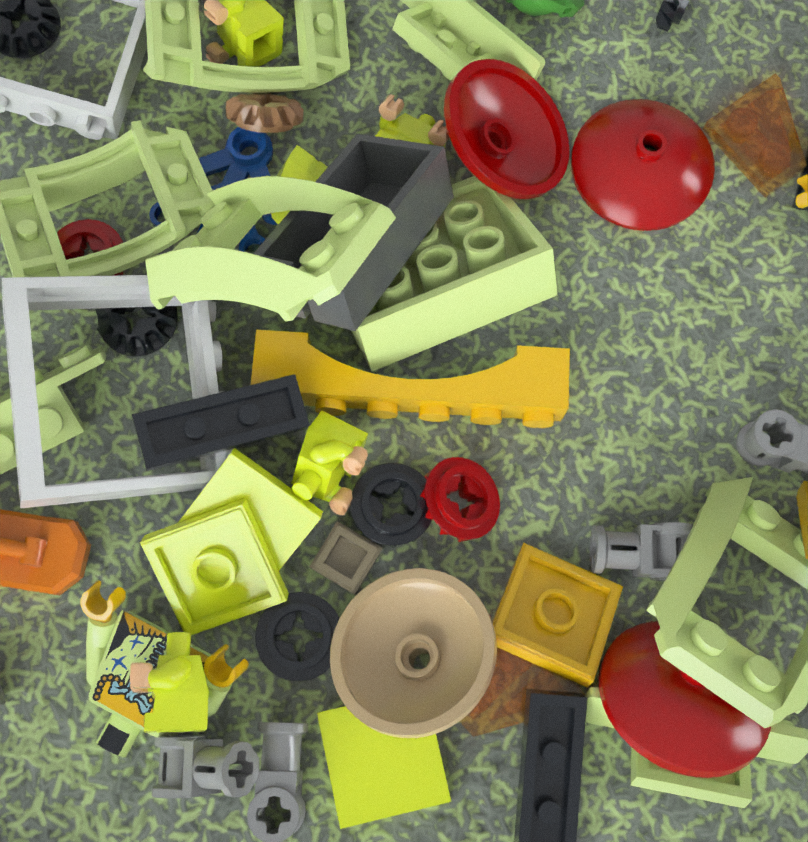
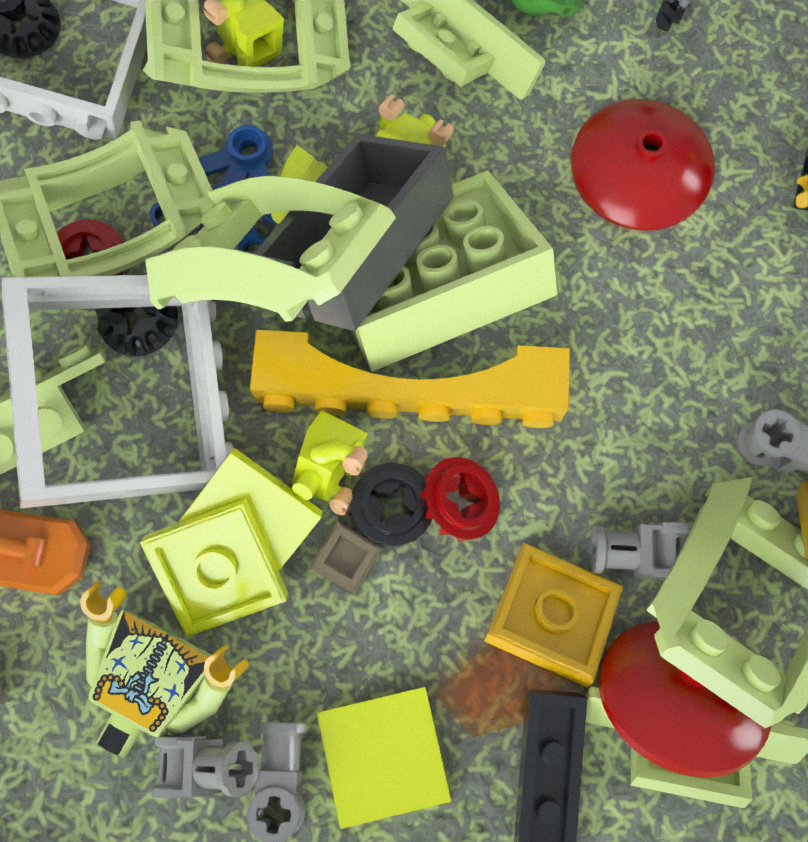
(176, 686): neon yellow piece -> none
(220, 422): black plate -> none
(264, 112): medium nougat gear -> none
(281, 618): black gear -> none
(391, 626): tan dish -> none
(506, 129): red dish -> none
(760, 136): clear orange wing -> none

